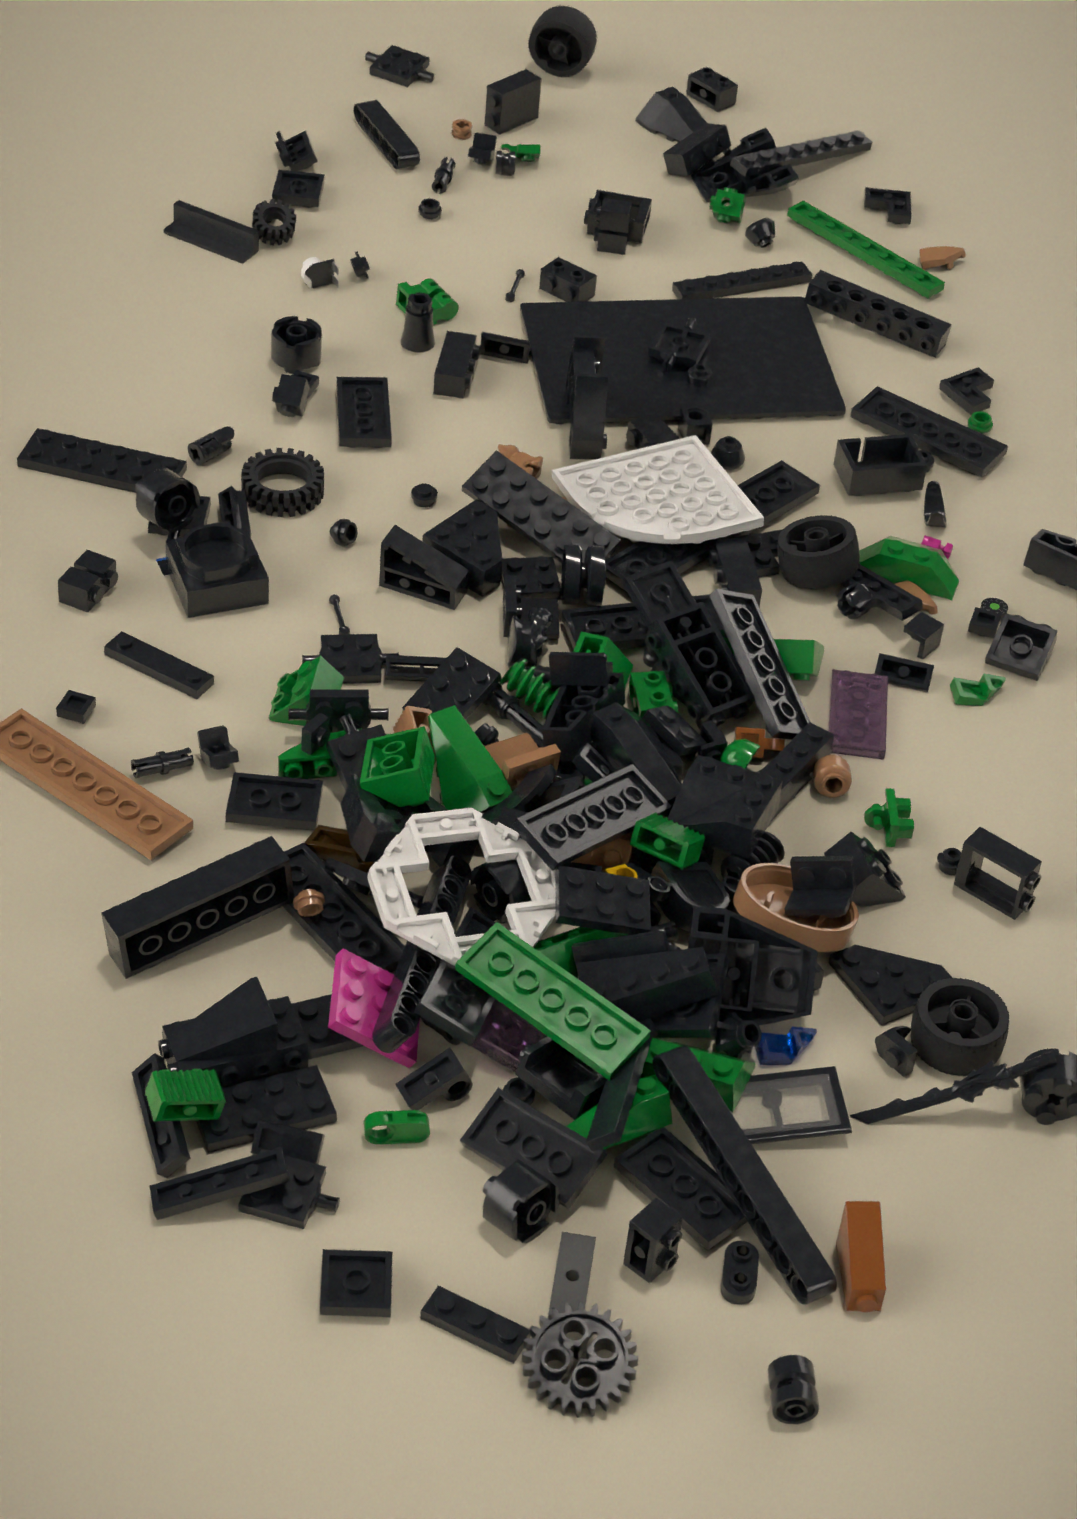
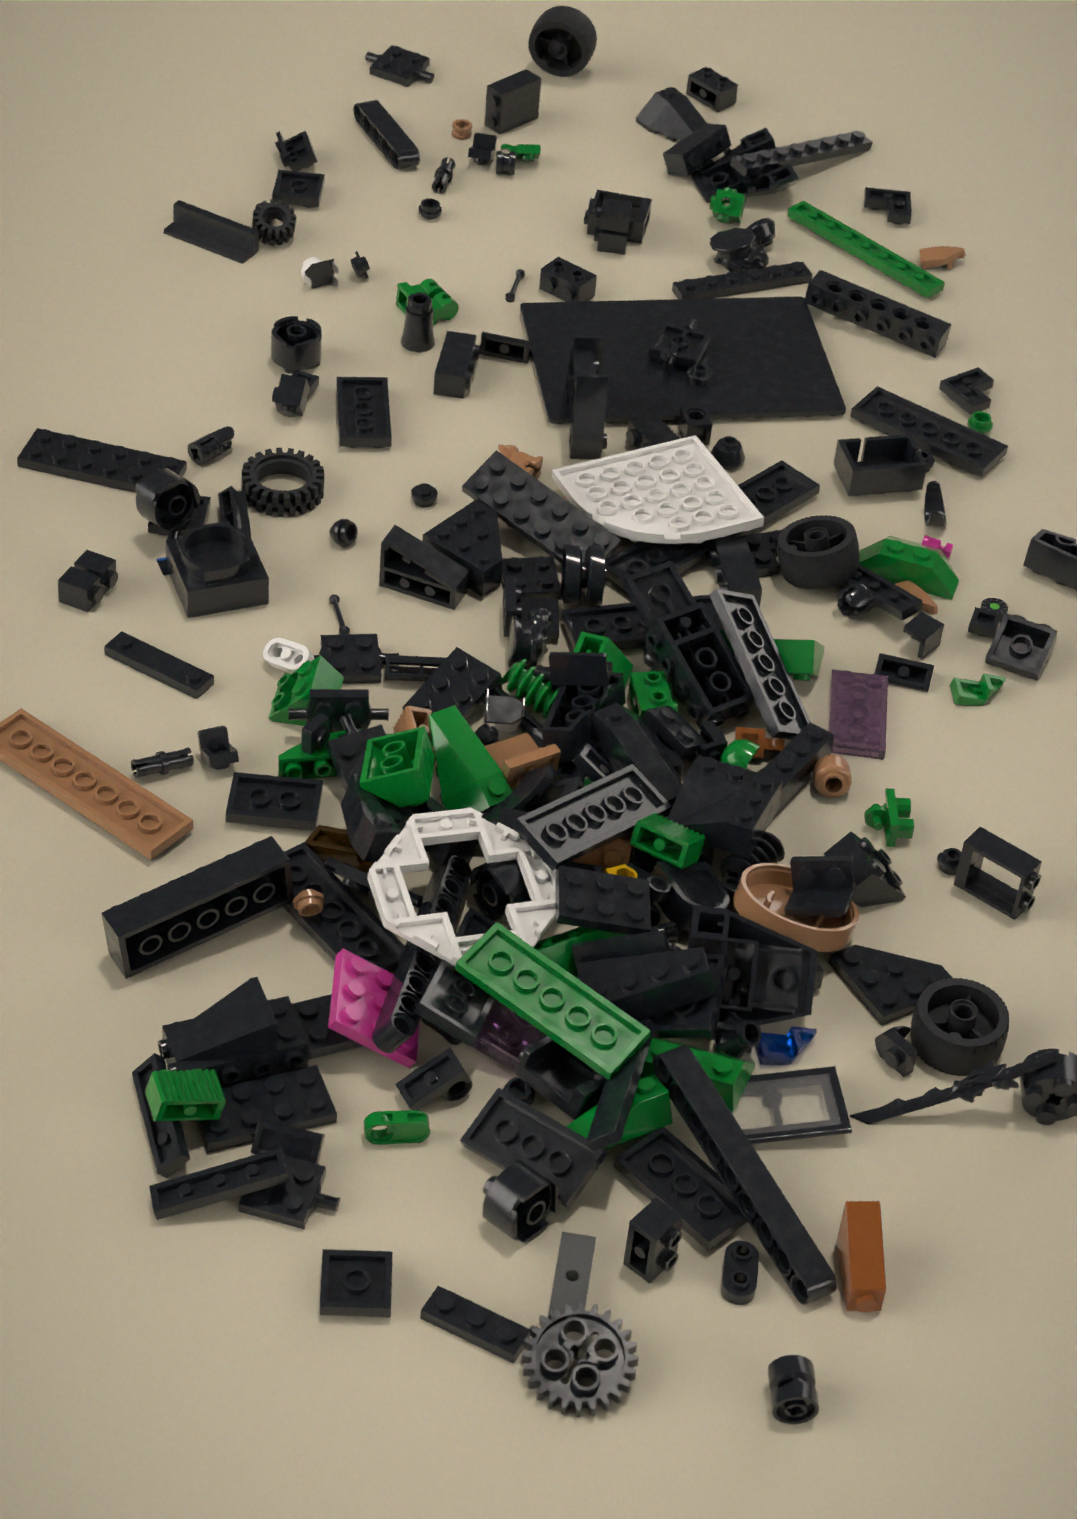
(76, 706): black plate -> none
(286, 654): none -> white plate
(503, 712): none -> black piece
(737, 250): none -> black piece

